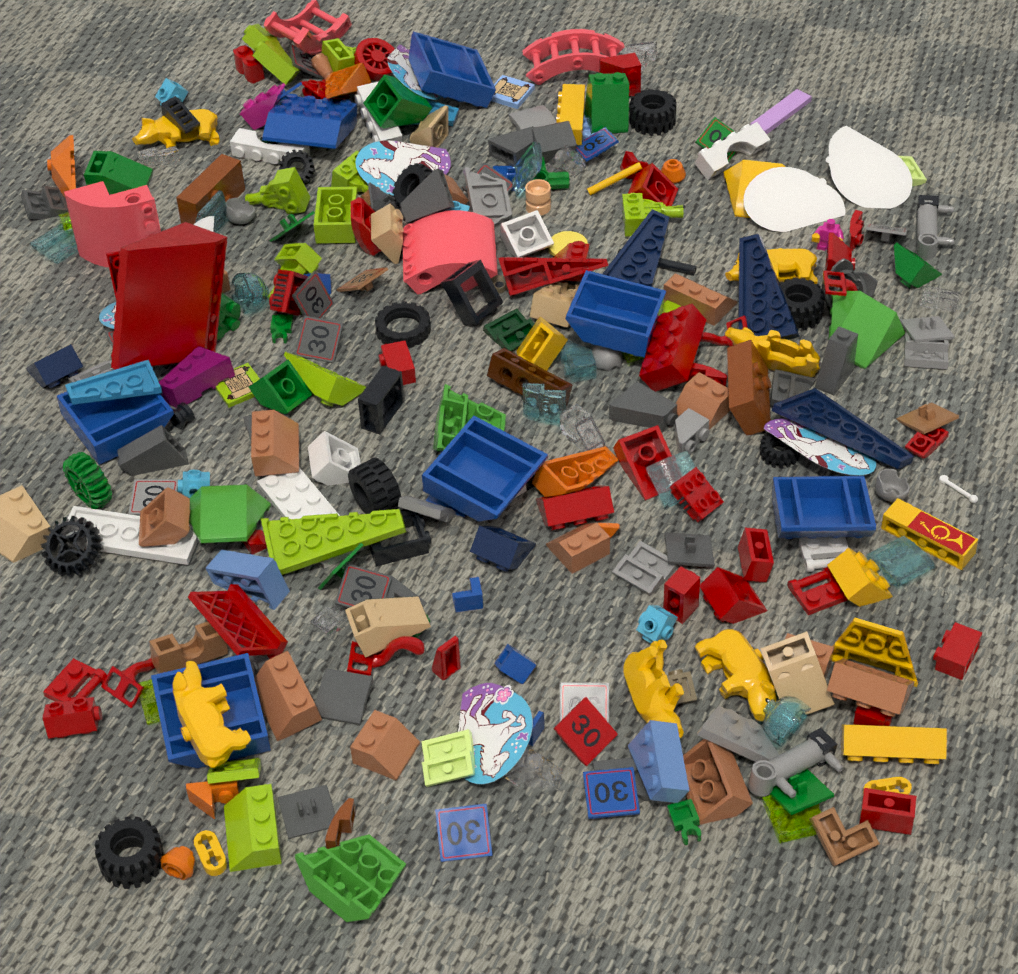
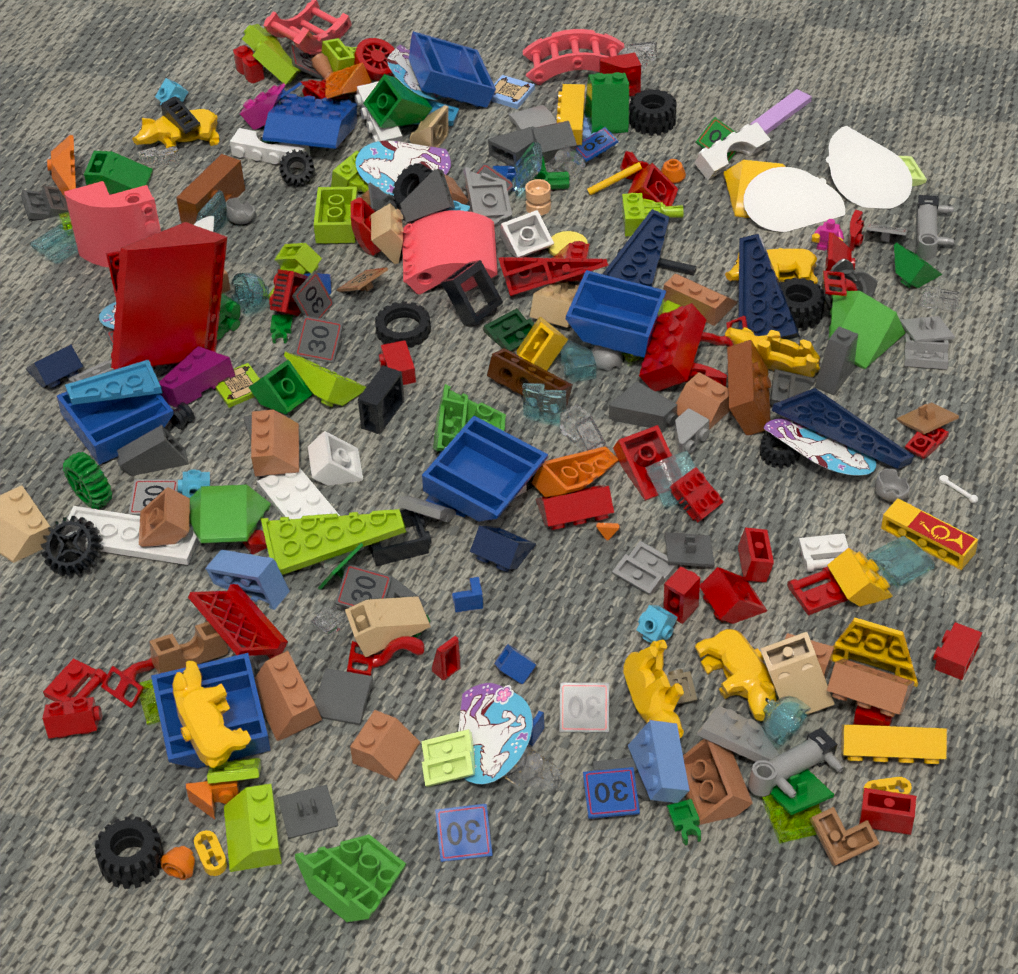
(283, 192): lime brick -> none
(294, 222): green piece -> none
(341, 823): dark orange slope -> none
(374, 486): black tyre -> none
(499, 283): dark tan tile -> none
(581, 546): nougat slope -> none
(585, 731): red piece -> none
(822, 507): blue slope -> none

